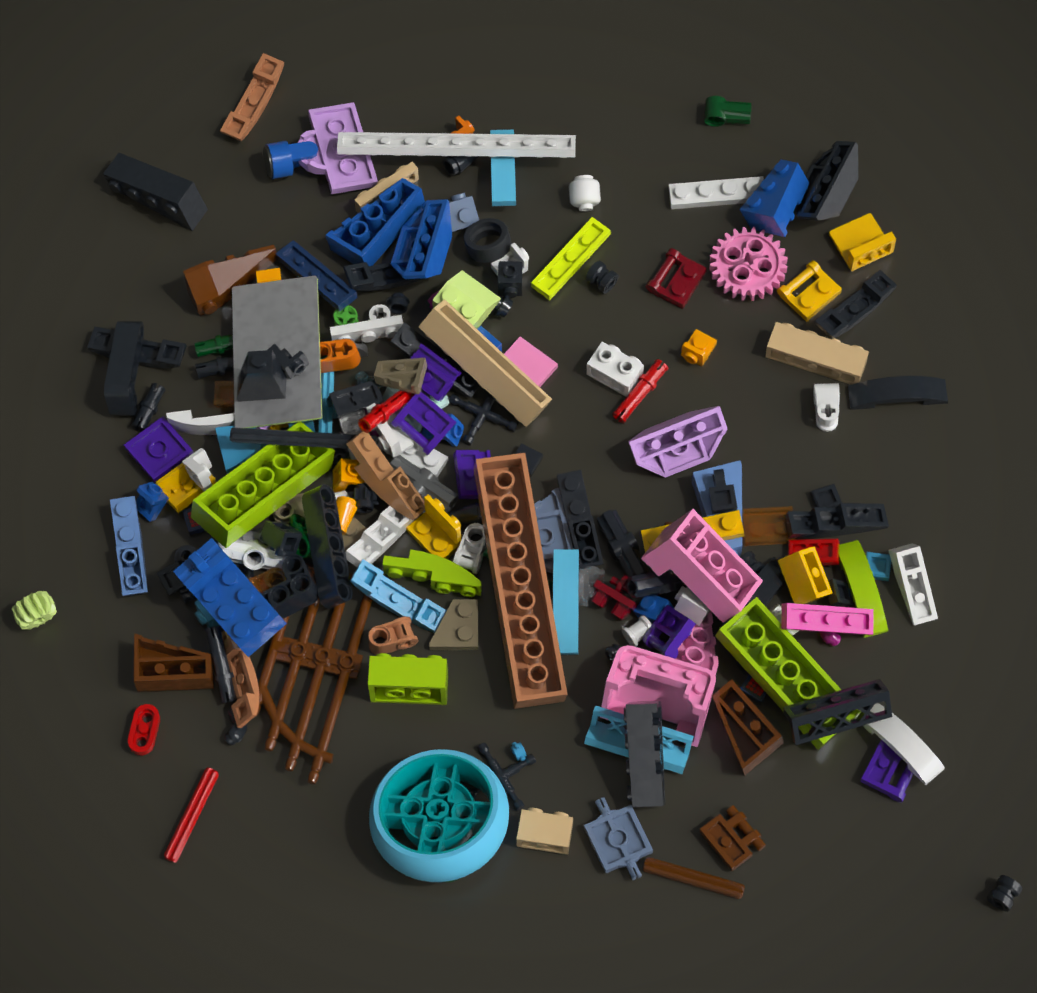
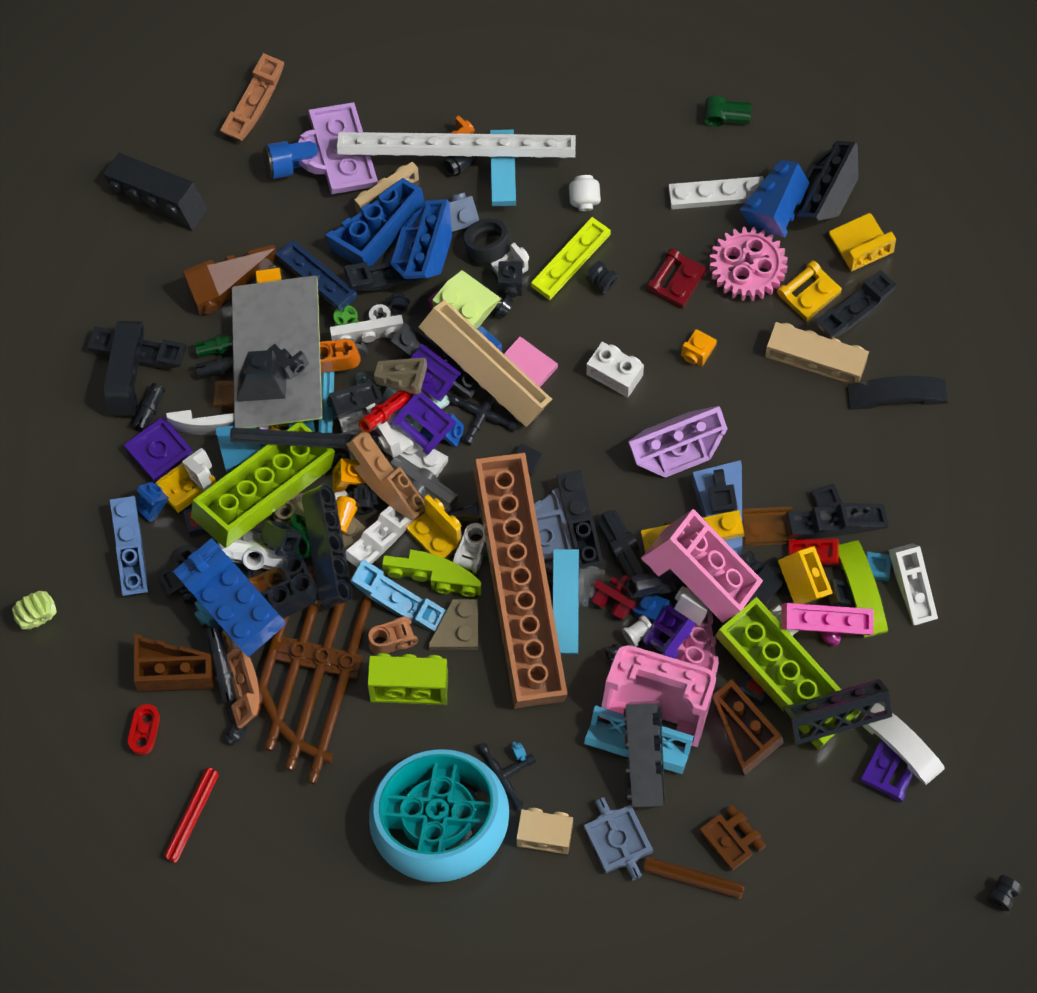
(464, 464): dark purple plate -> none
(646, 383): red pin -> none
(826, 403): white piece -> none

